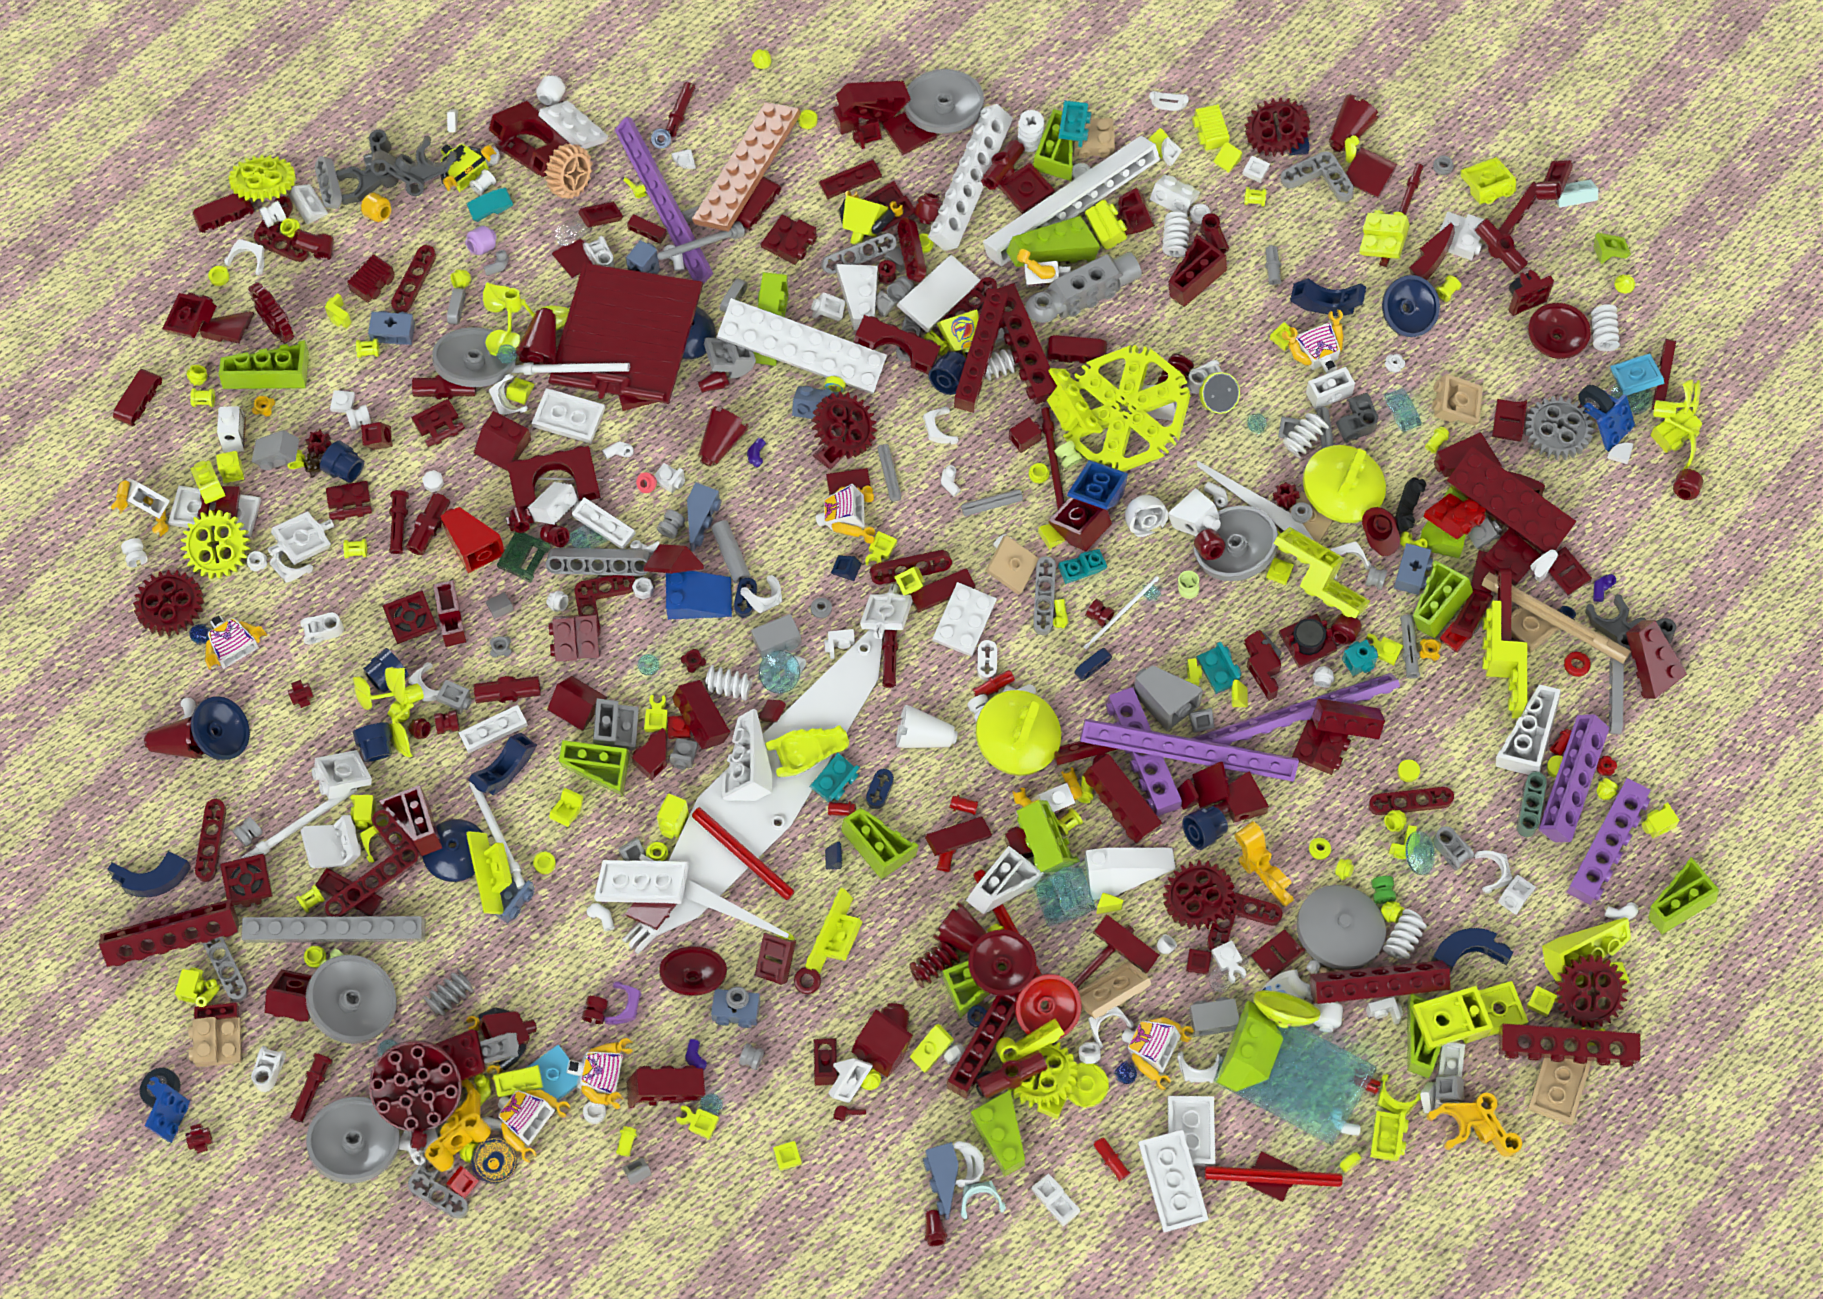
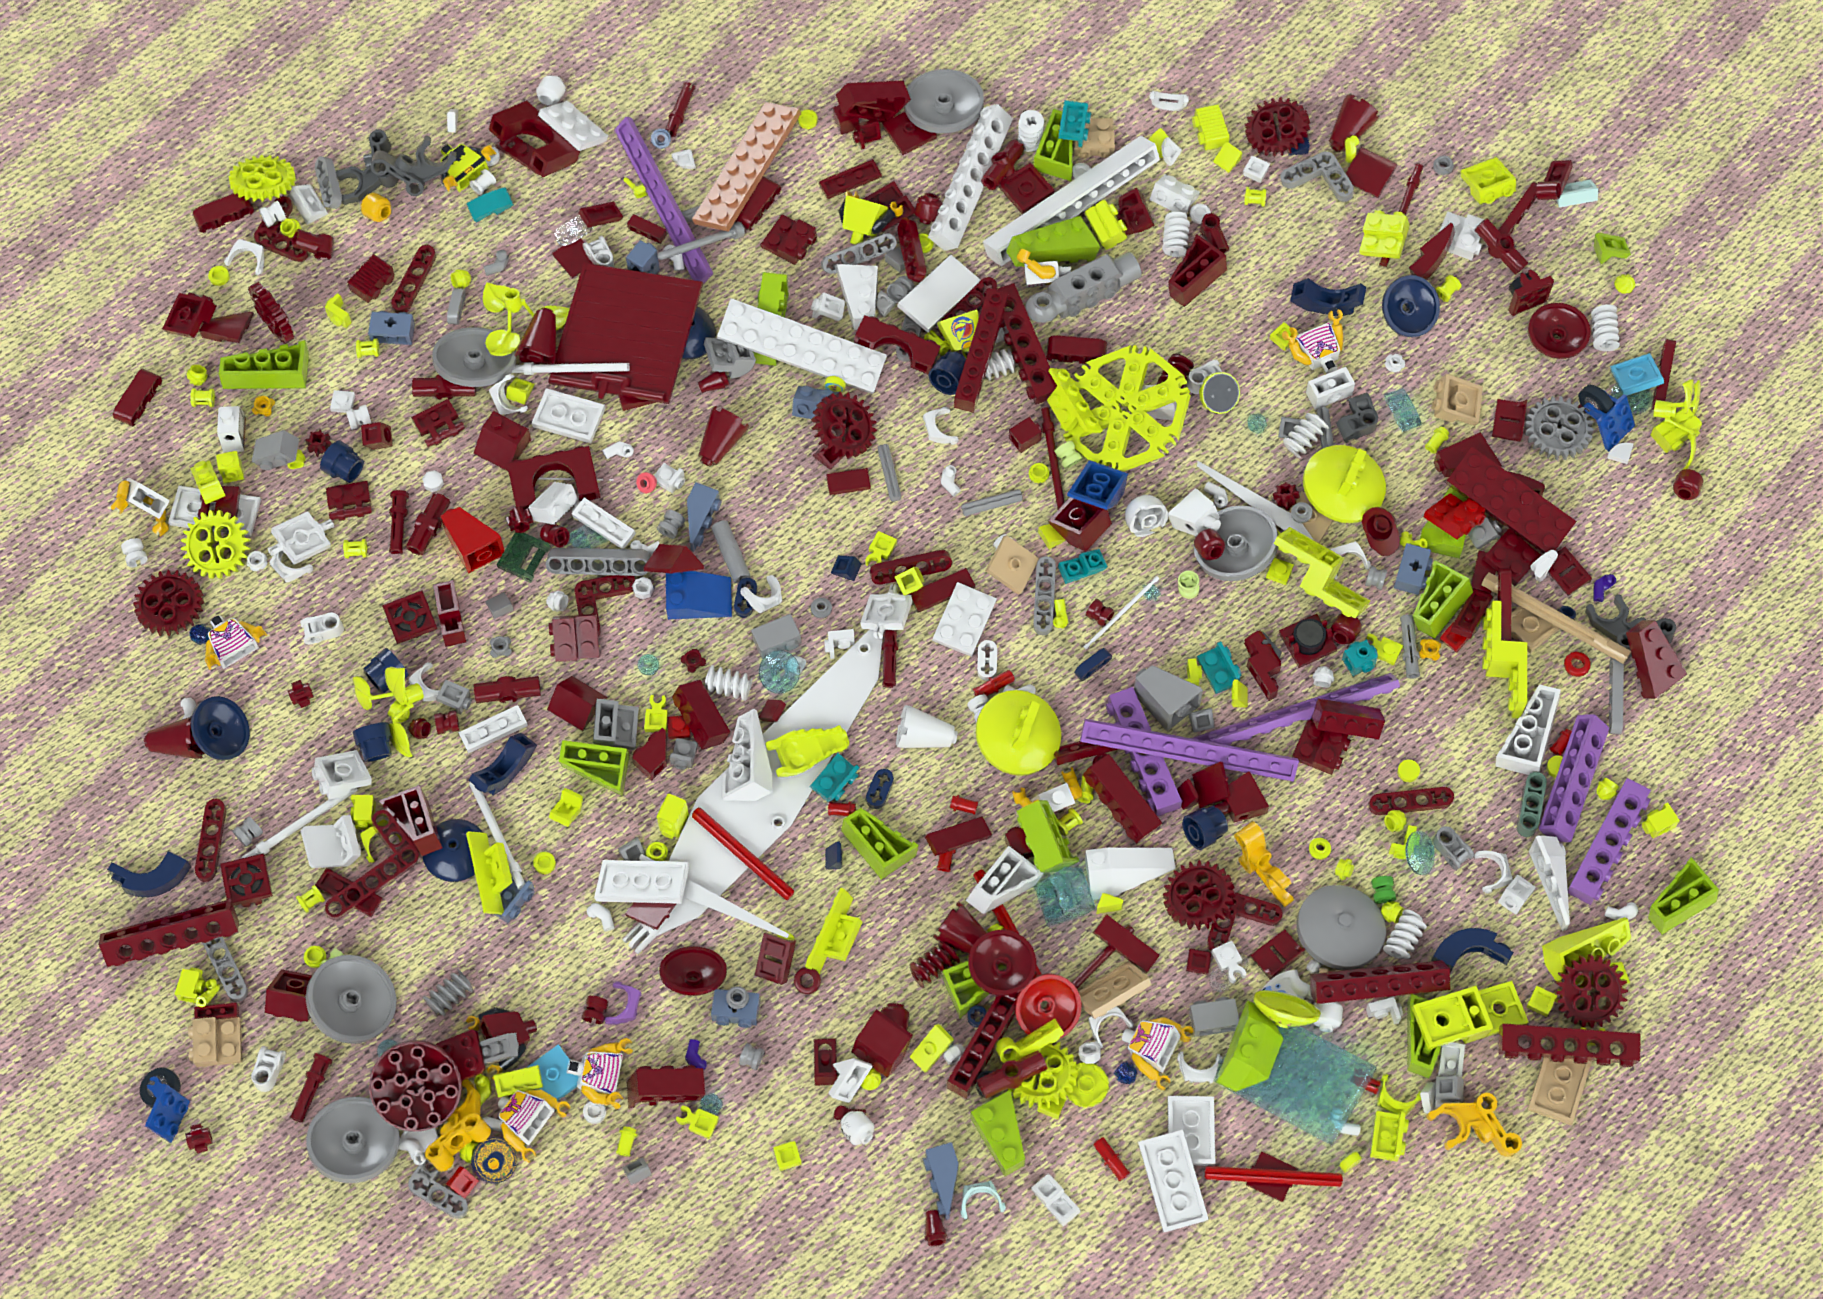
(312, 465): dark brown plate -> none
(333, 929): light grey brick -> none
(418, 1139): dark red plate -> none
(481, 240): lavender head -> none
(506, 353): clear light blue plate -> none
(568, 171): light nougat gear -> none
(735, 292): light grey beam -> none
(753, 452): dark purple arm -> none
(761, 59): neon yellow plate -> none
(845, 512): torso -> none
(857, 1127): none -> white head
(890, 268): dark red bush -> none
(974, 1163): white helmet -> none
(1166, 944): white hinge -> none
(1273, 265): light grey axle -> none
(1408, 501): black piece -> none
(1550, 864): none -> white wedge
(1606, 771): red plate -> none

